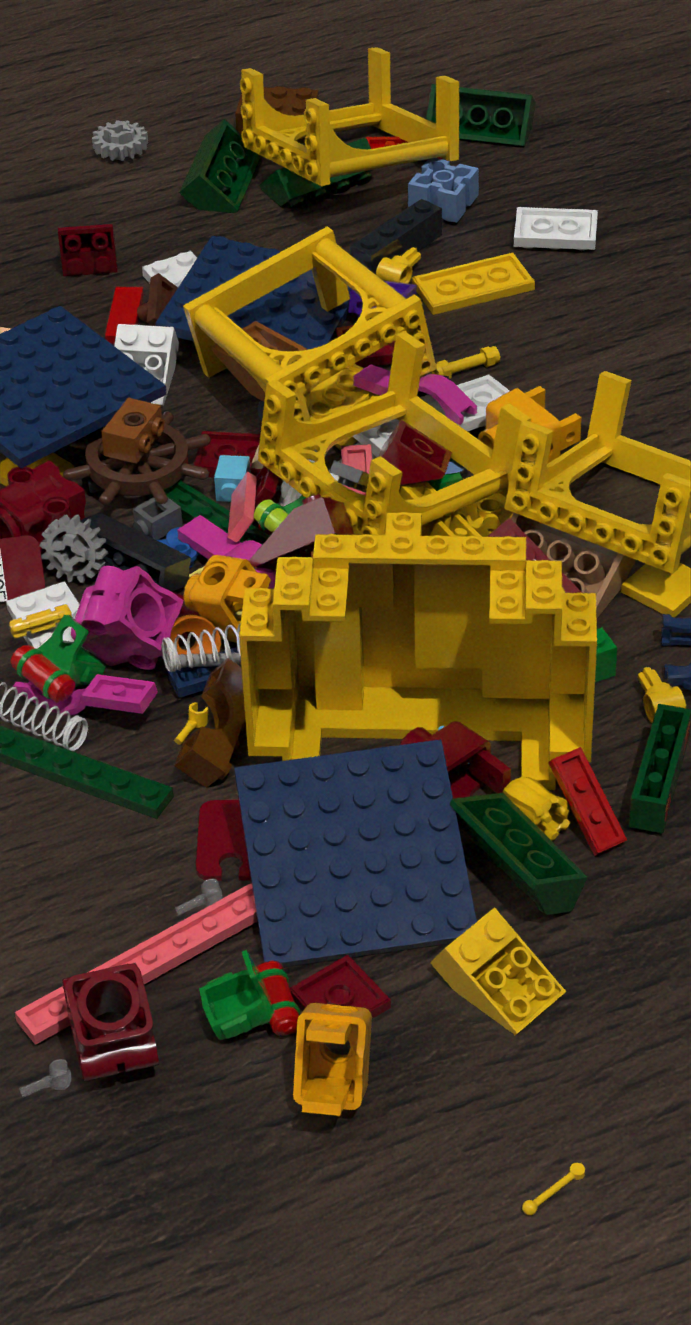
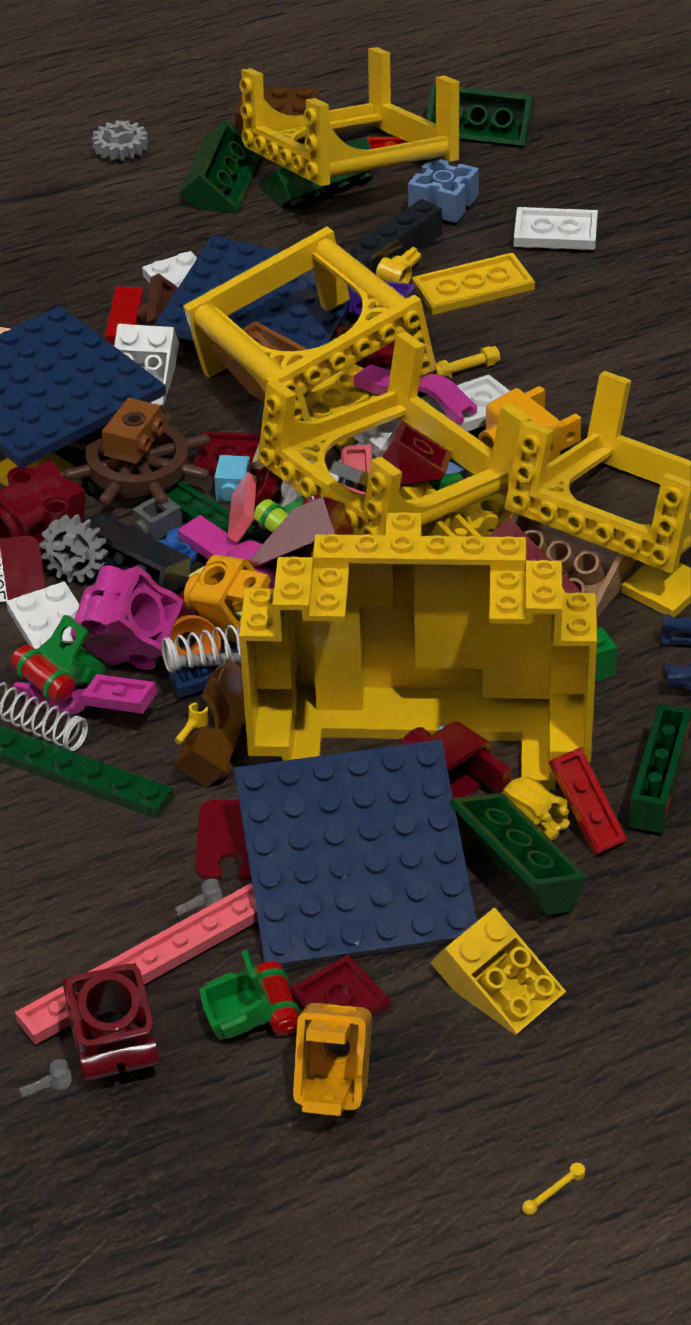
(38, 621): yellow axle -> none
(88, 249): dark red slope -> none
(658, 692): yellow axle -> none

